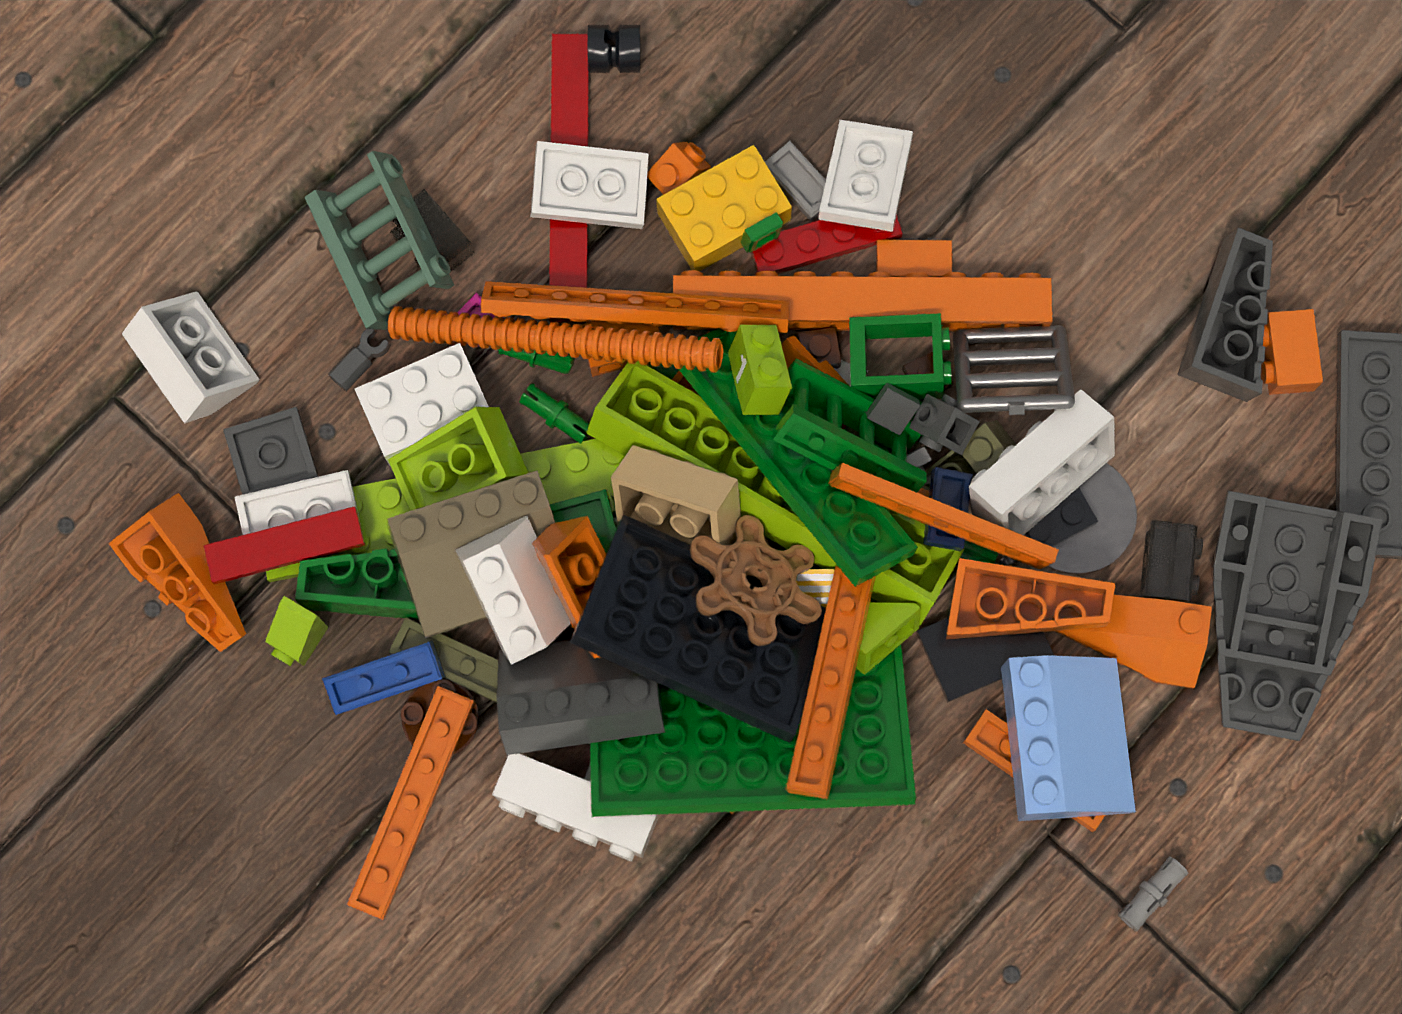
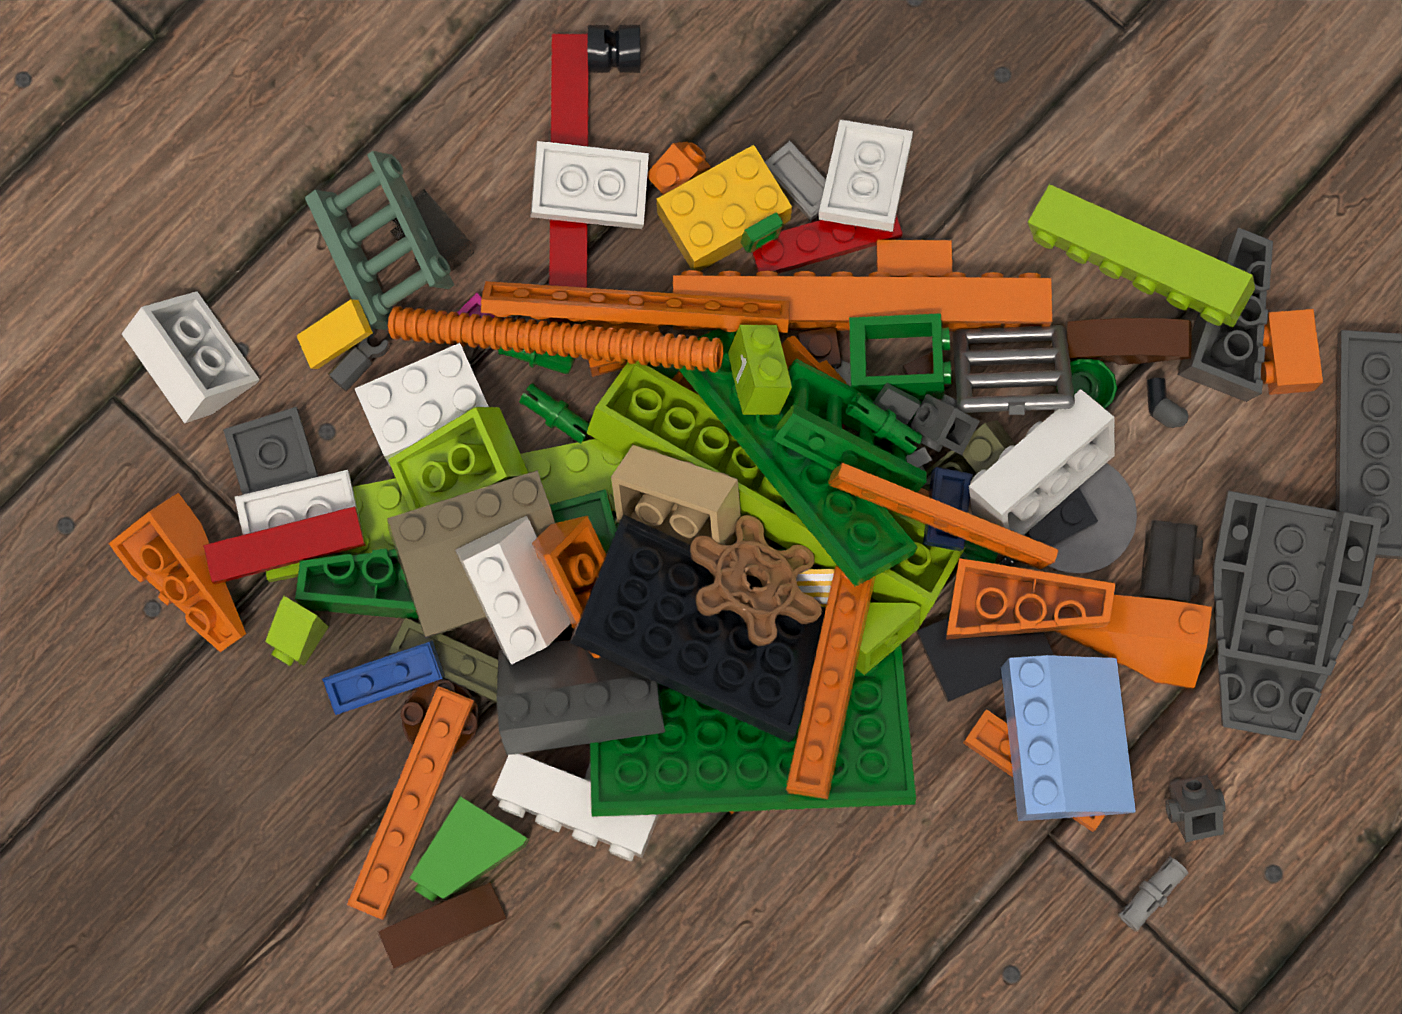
(334, 334): none -> yellow tile
(441, 925): none -> reddish brown slope
(464, 851): none -> bright green slope
(883, 423): none -> green pin
(1094, 379): none -> green hair
(1130, 340): none -> reddish brown slope
(1141, 256): none -> lime brick
(1161, 407): none -> arm
(1196, 808): none -> dark grey brick

